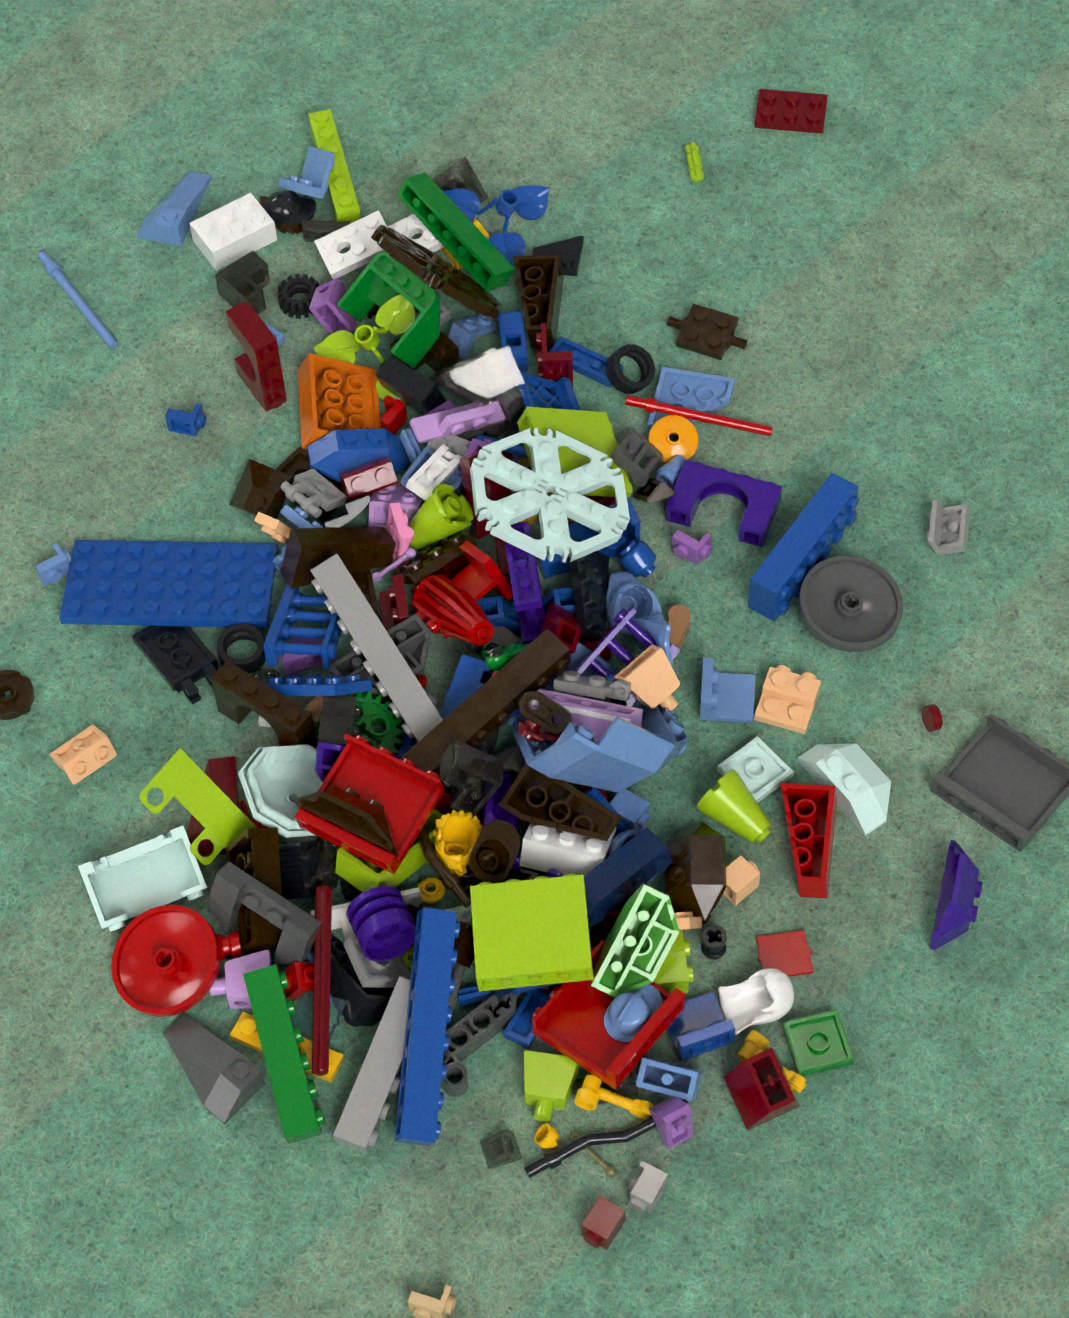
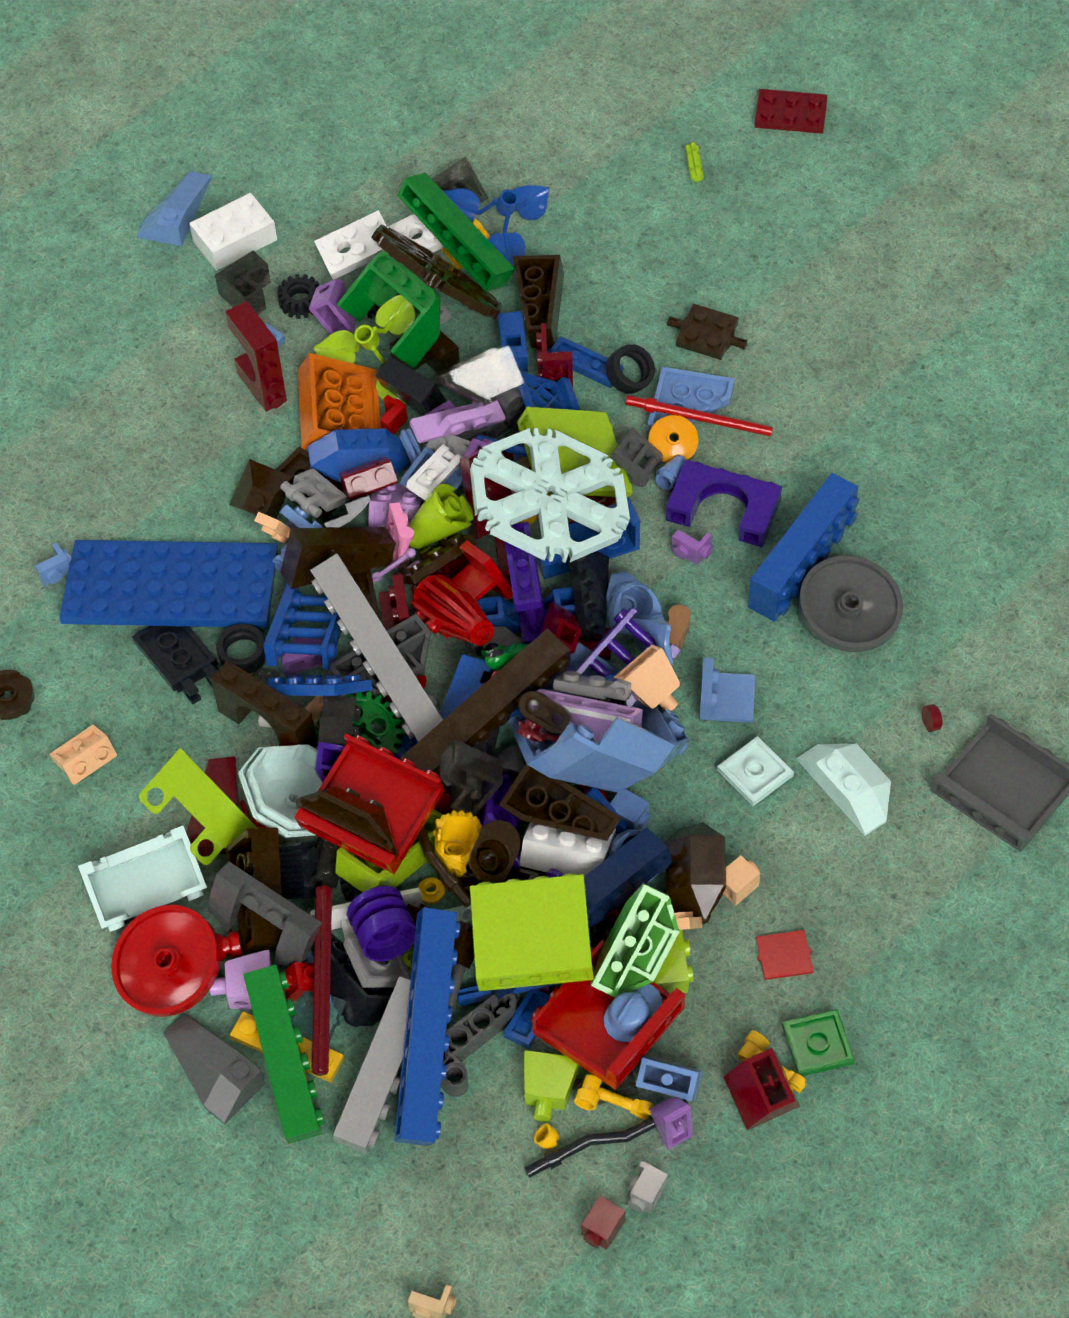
(55, 271): medium blue bar -> none
(184, 422): blue bracket -> none
(288, 210): black hair -> none
(314, 175): medium blue bracket -> none
(314, 230): clear smoke tile -> none
(339, 182): lime brick -> none
(466, 330): medium blue bracket -> none
(501, 1149): clear smoke slope -> none
(569, 251): black wing -> none
(610, 1171): olive hinge -> none
(637, 558): blue head -> none
(653, 491): dark brown slope -> none
(701, 1027): blue bracket -> none
(714, 942): black bush -> none
(735, 808): lime cone -> none
(758, 1000): white piece -> none
(788, 699): light nougat plate -> none
(811, 828): red wedge -> none
(948, 528): light grey bracket -> none
(956, 897): dark purple wedge -> none

